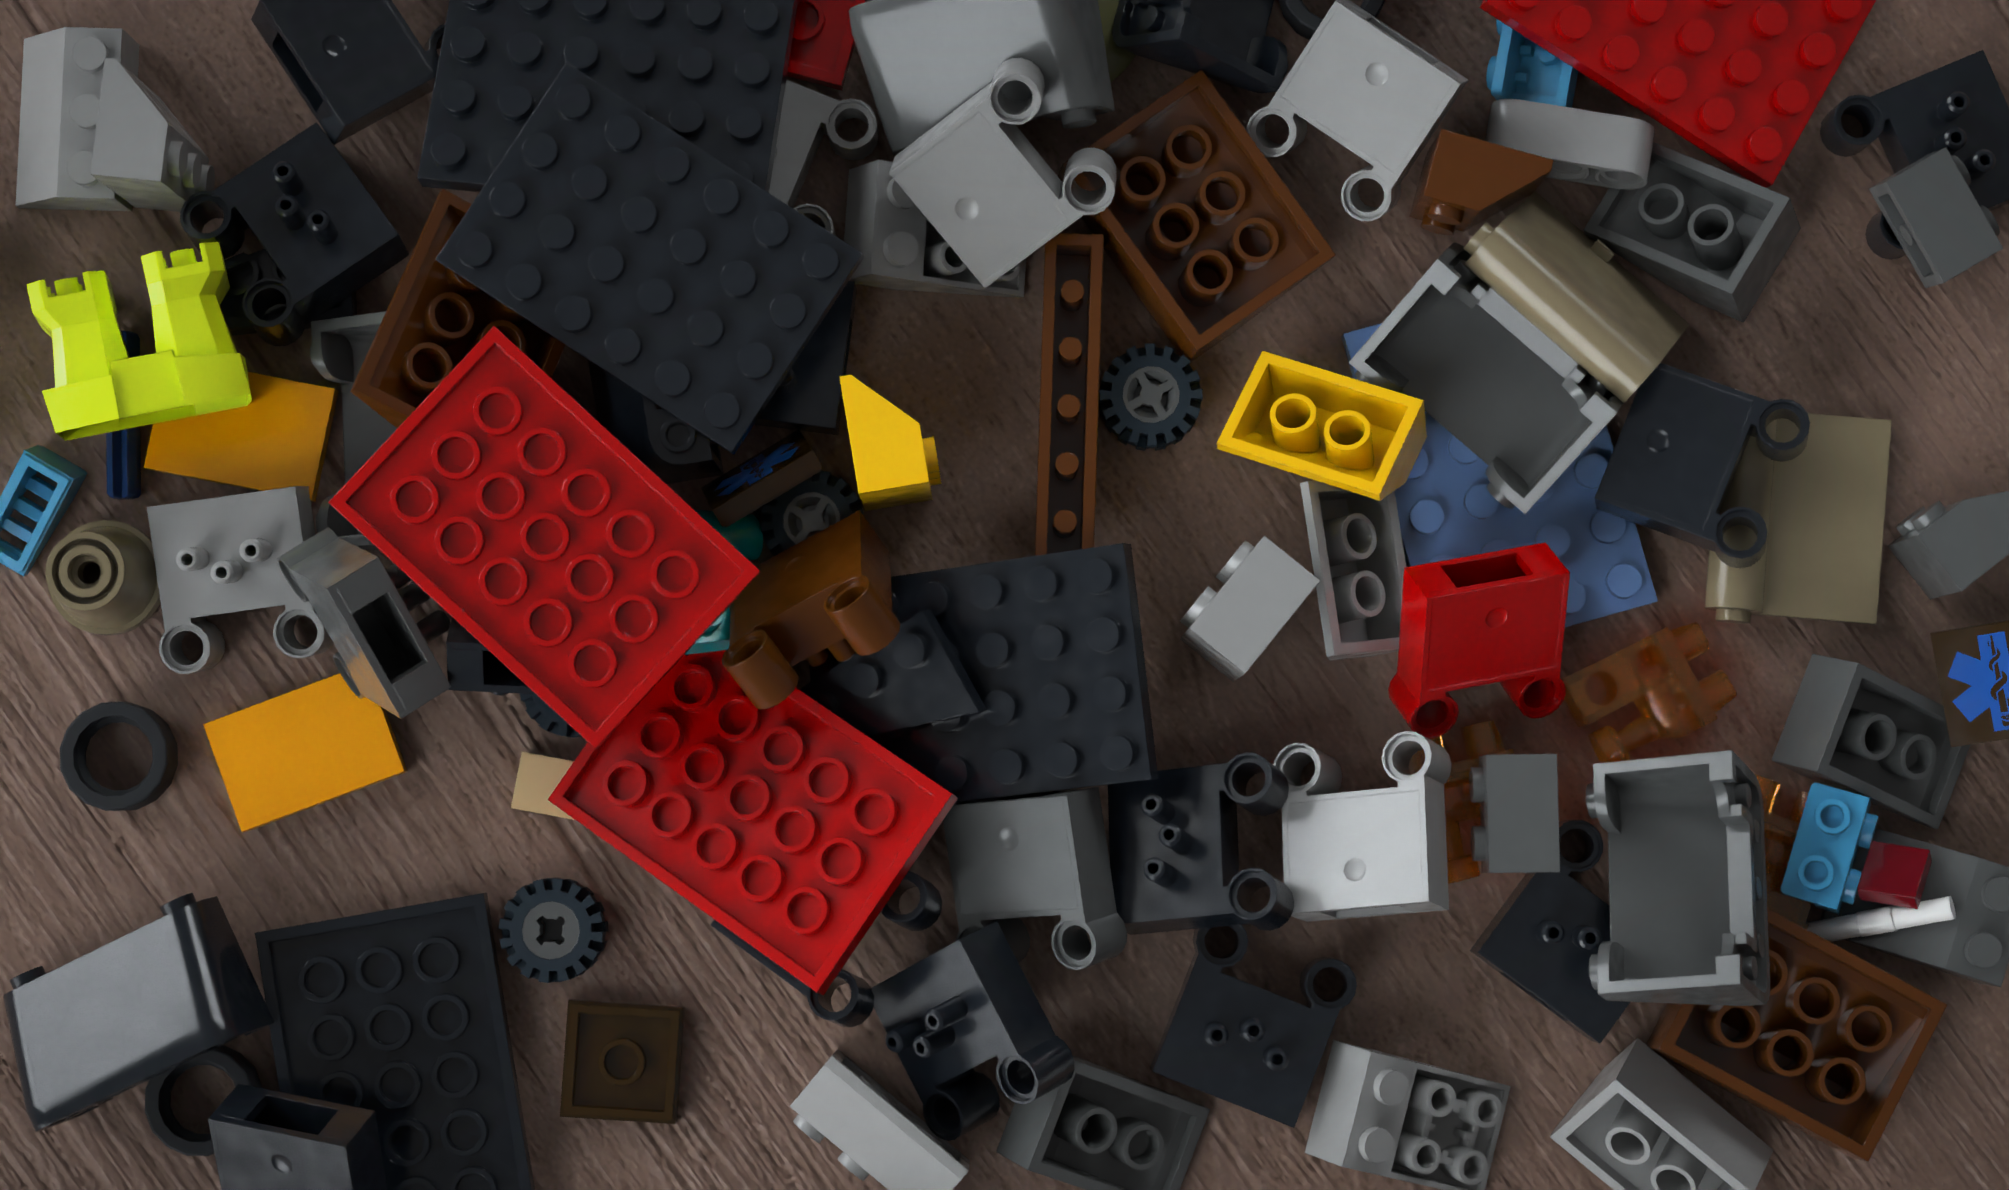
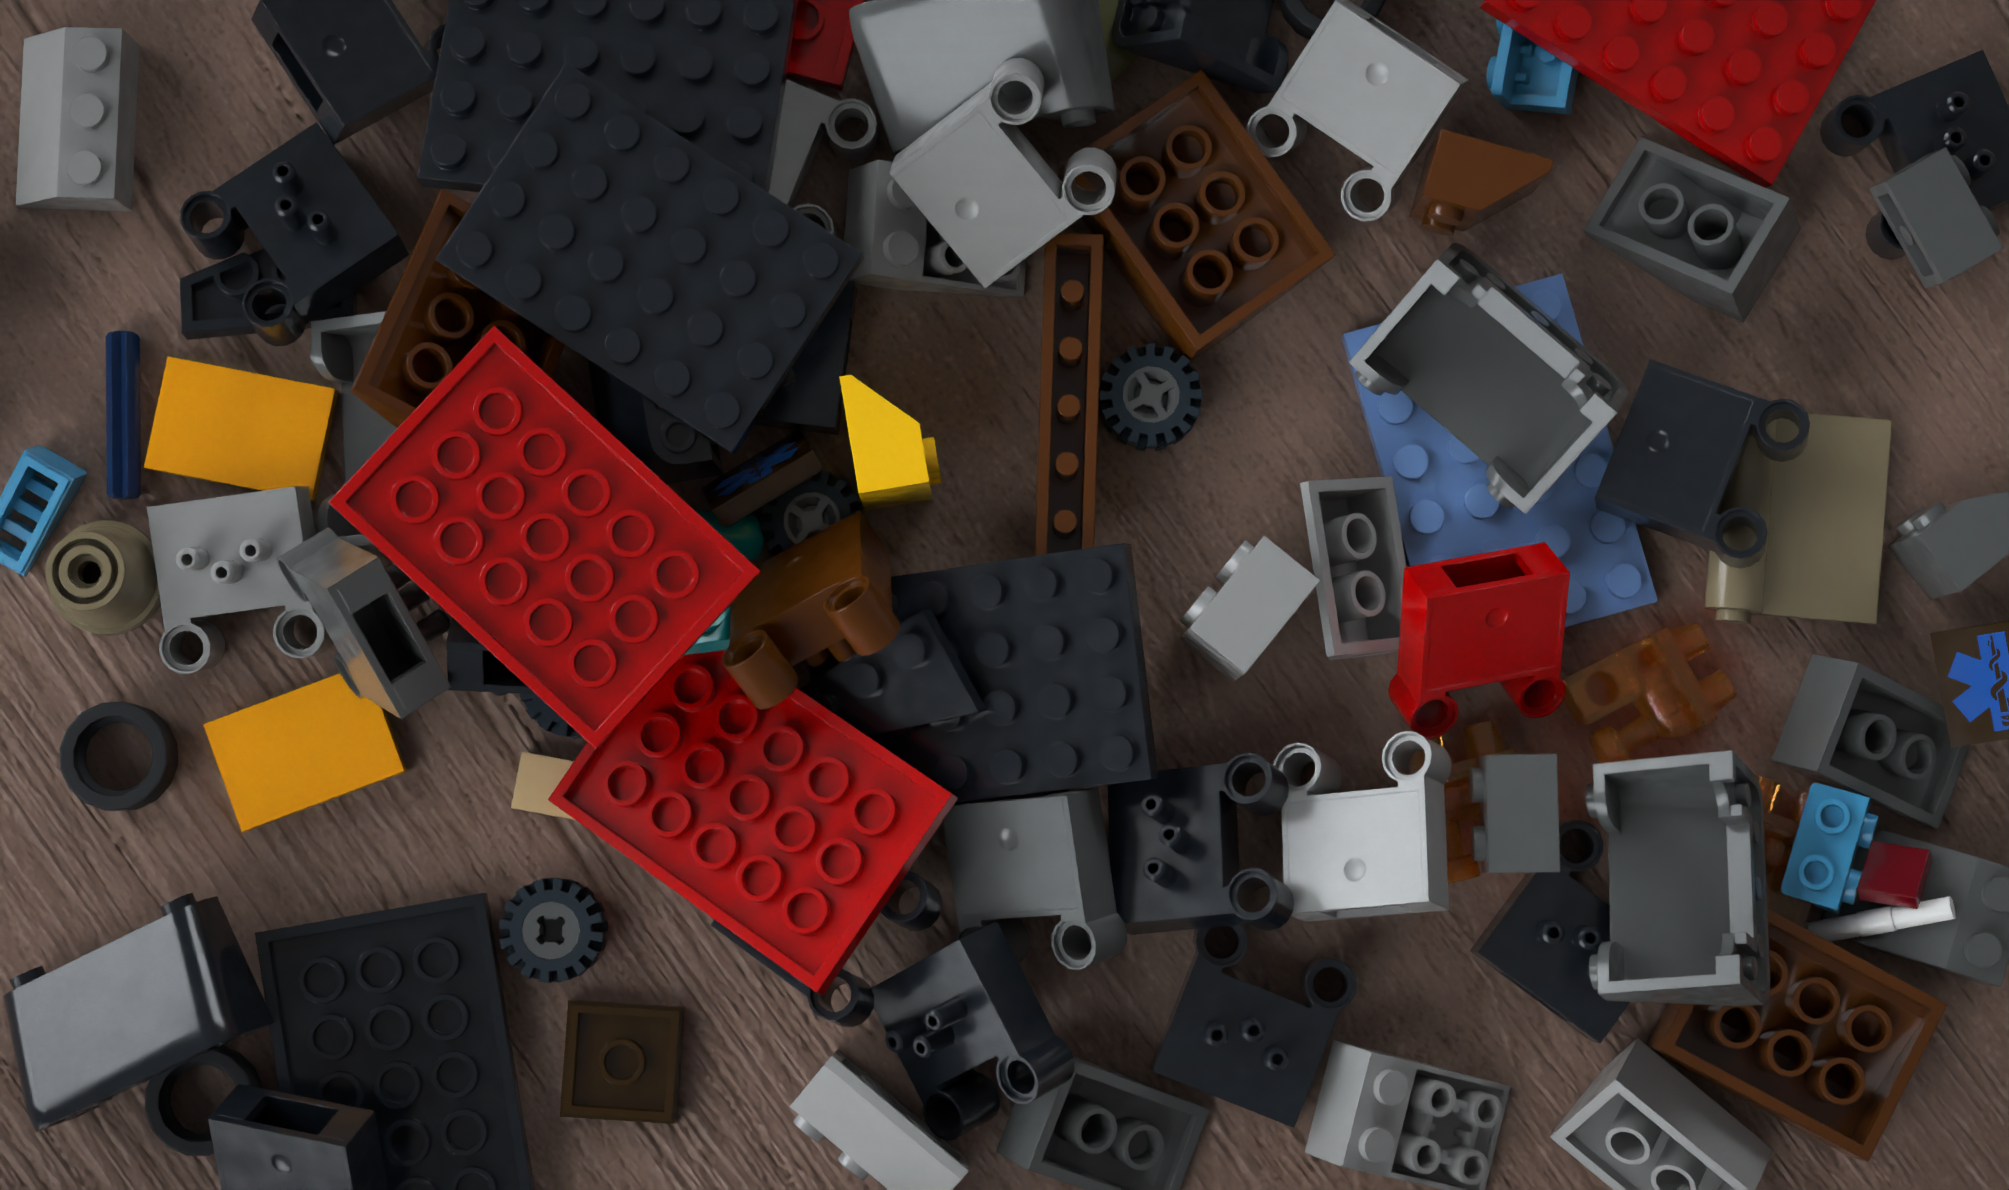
(143, 146): light grey slope -> none
(194, 357): neon yellow piece -> none
(1326, 427): yellow slope -> none
(1576, 294): dark tan door -> none
(1582, 143): light grey beam -> none

